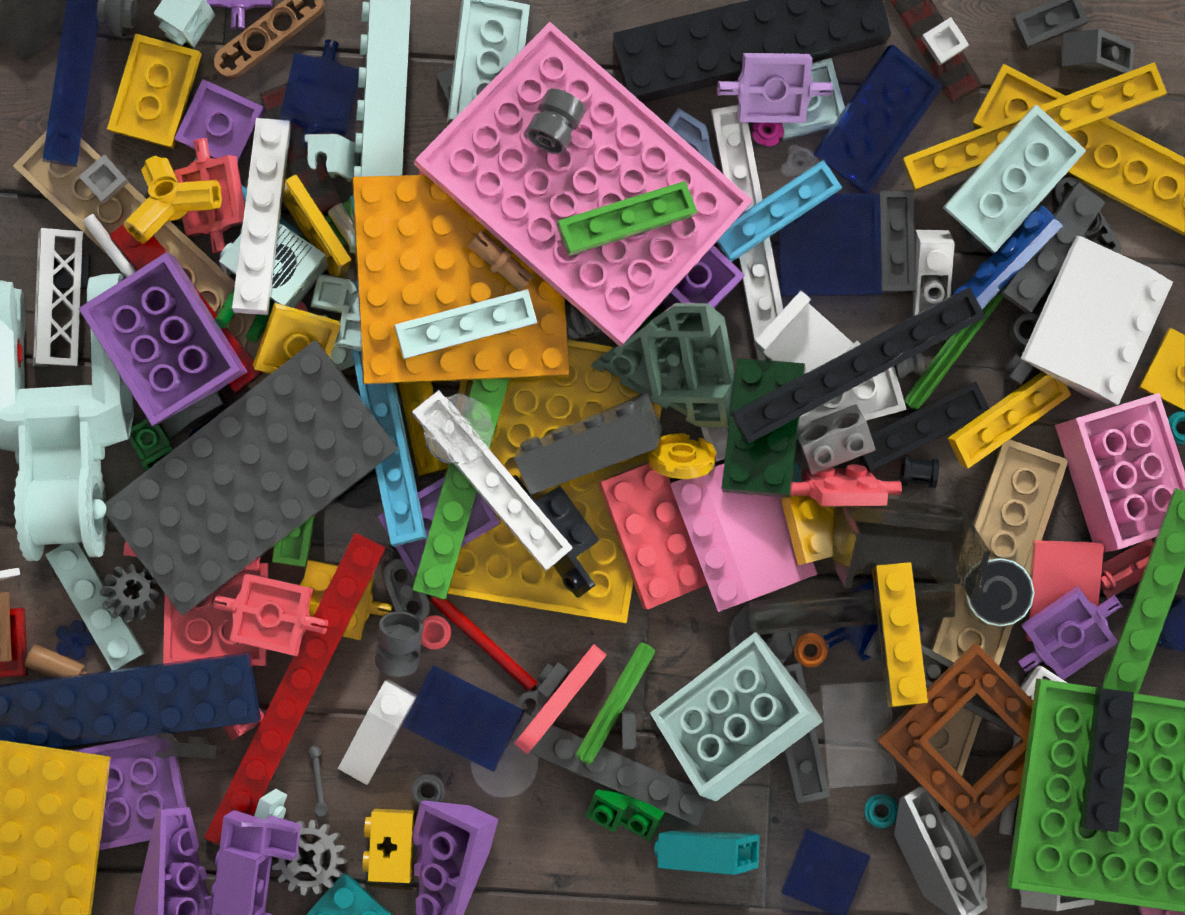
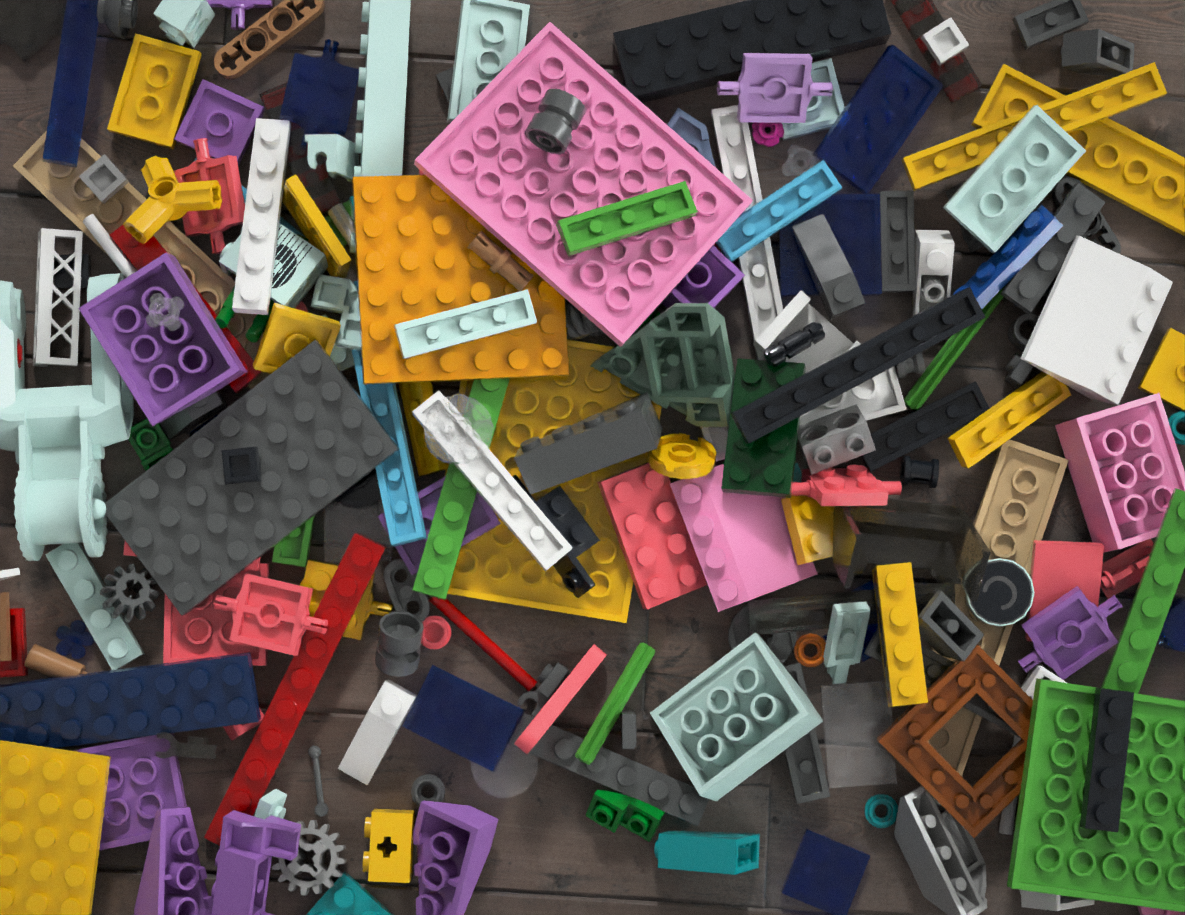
(156, 307): none -> clear plate
(241, 465): none -> black tile
(794, 344): none -> black axle
(828, 267): none -> dark grey slope
(845, 638): none -> light aqua hinge
(948, 628): none -> dark grey slope

